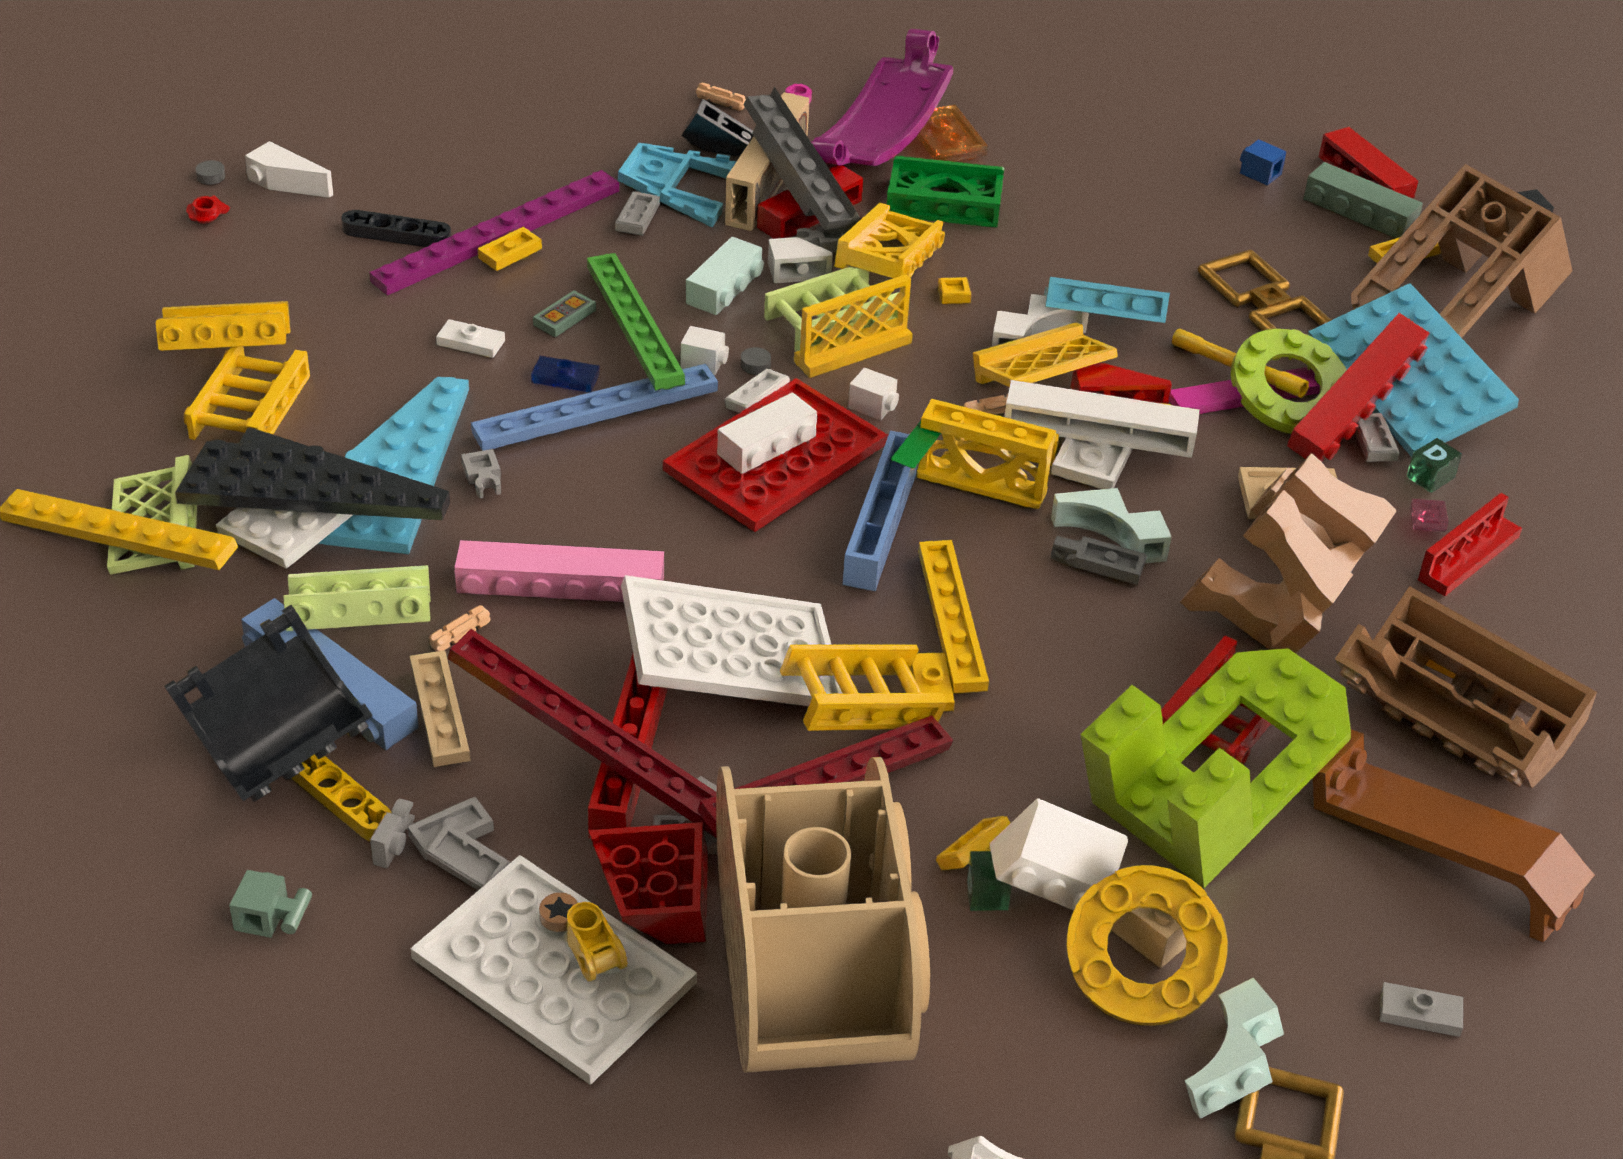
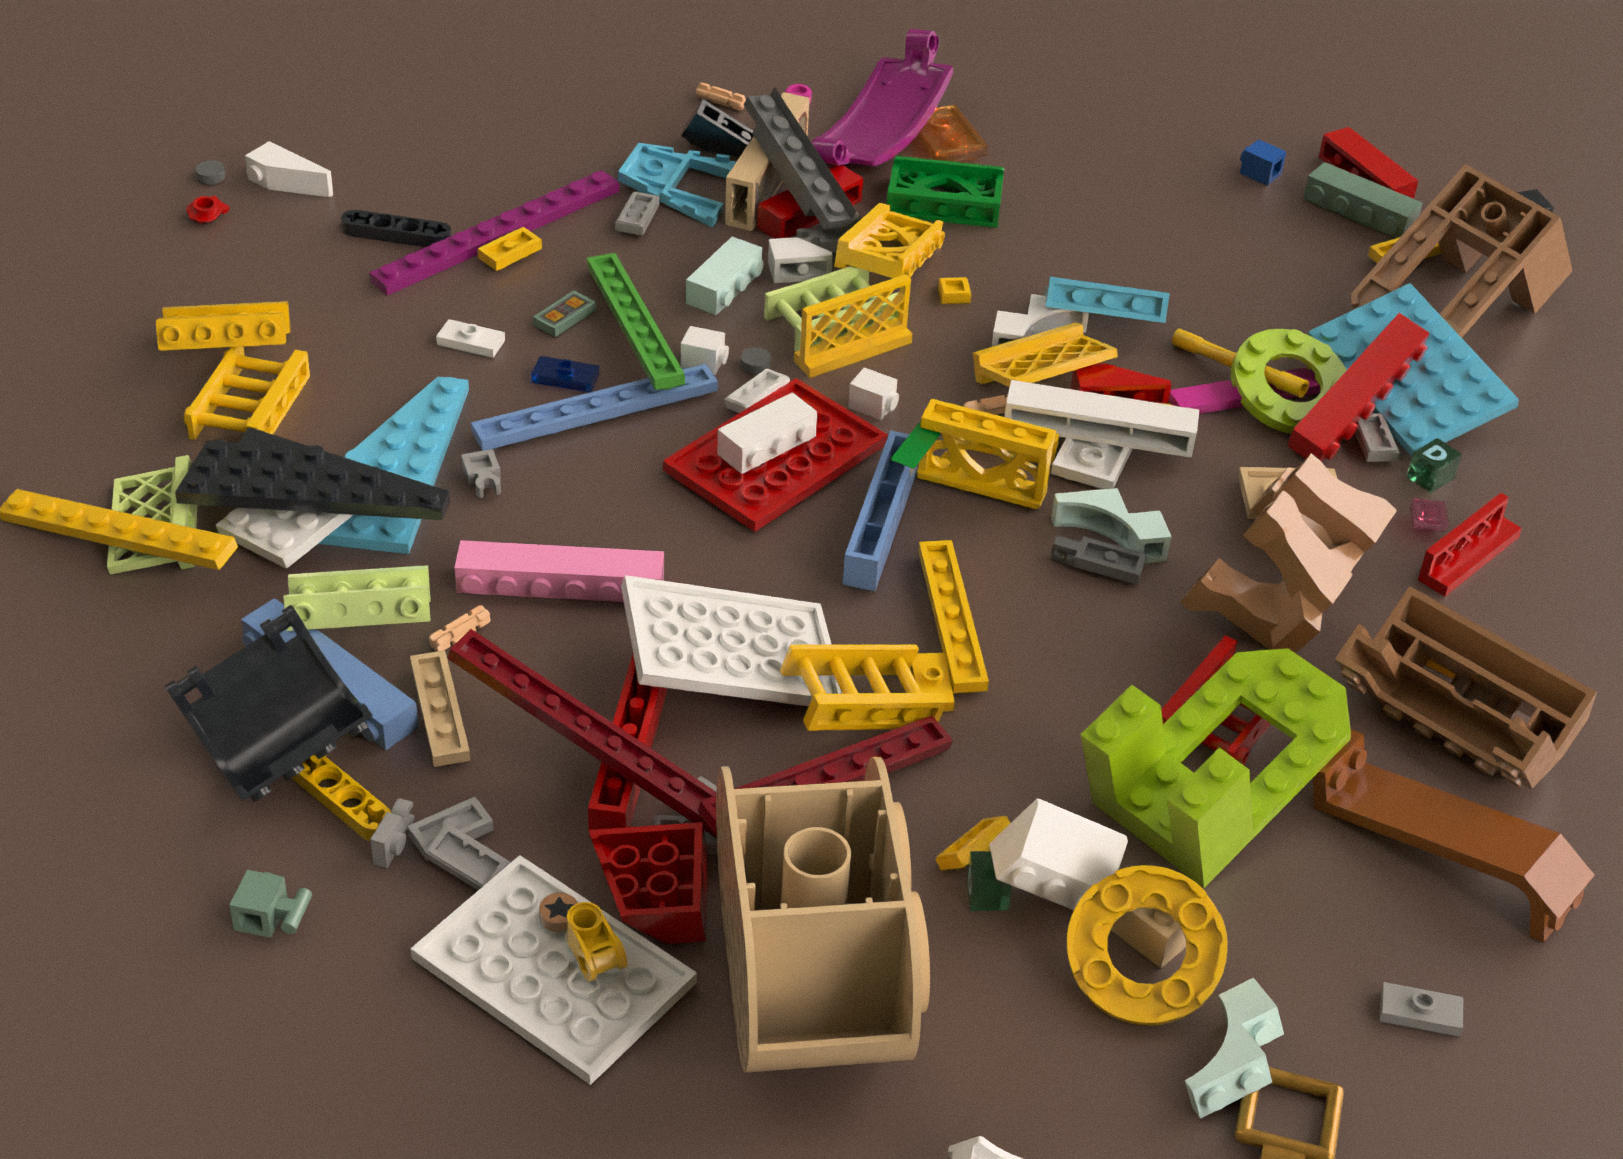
(1268, 298): pearl gold bar -> none

